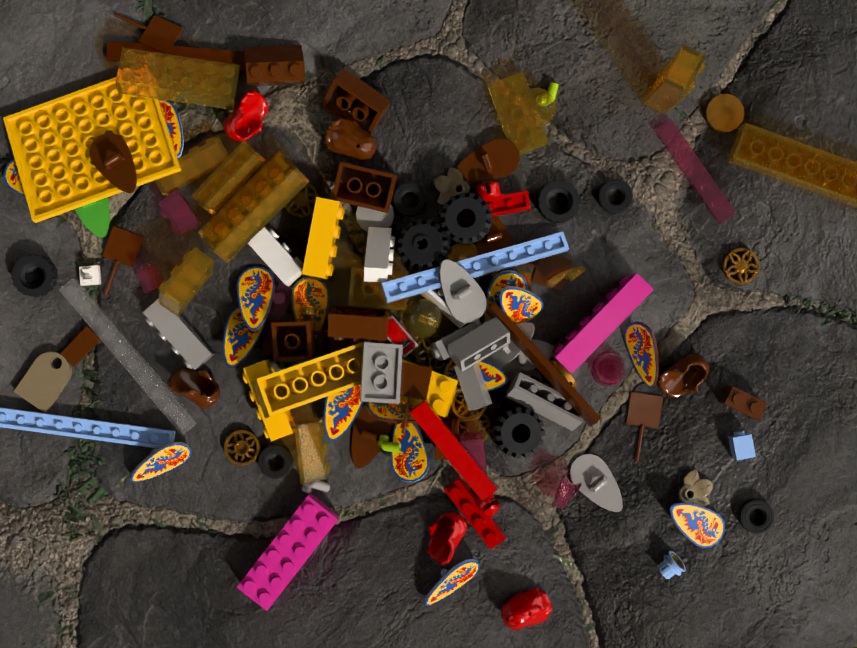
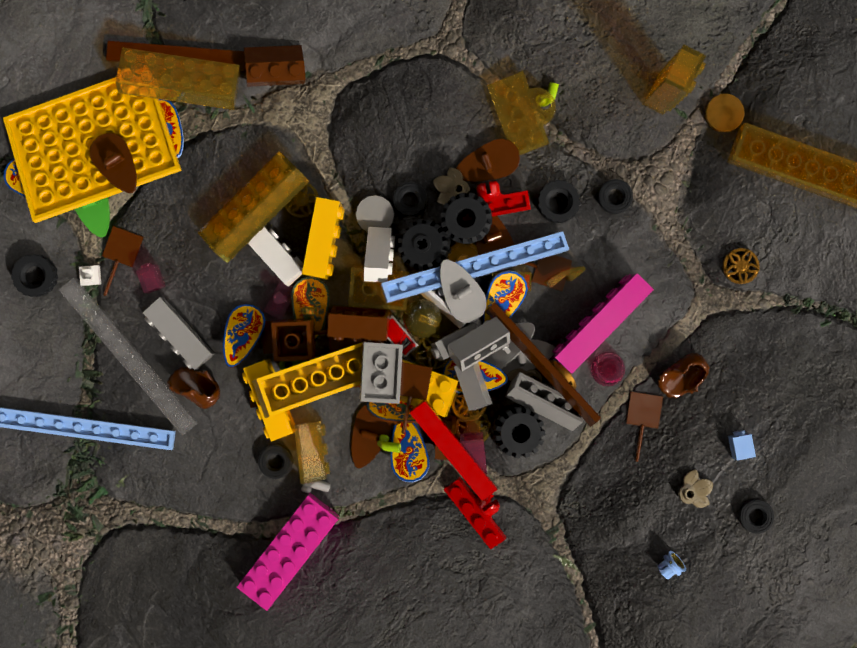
(44, 382): dark tan tile -> none
(80, 346): reddish brown tile -> none
(158, 34): reddish brown piece -> none
(161, 461): shield -> none
(179, 213): clear pink brick -> none
(185, 281): clear yellow brick -> none
(195, 165): clear yellow brick -> none
(228, 177): clear yellow brick -> none
(242, 447): pearl gold wheel -> none
(246, 117): red piece -> none
(255, 295): shield -> none
(341, 412): shield -> none
(344, 137): reddish brown piece -> none
(355, 101): reddish brown slope -> none
(364, 187): reddish brown slope -> none
(446, 536): red piece -> none
(452, 580): shield -> none
(520, 304): shield -> none
(526, 609): red piece -> none
(564, 493): clear pink piece -> none
(596, 482): light grey shield -> none
(643, 352): shield -> none
(695, 171): clear pink tile -> none
(698, 523): shield -> none
(743, 402): reddish brown brick -> none

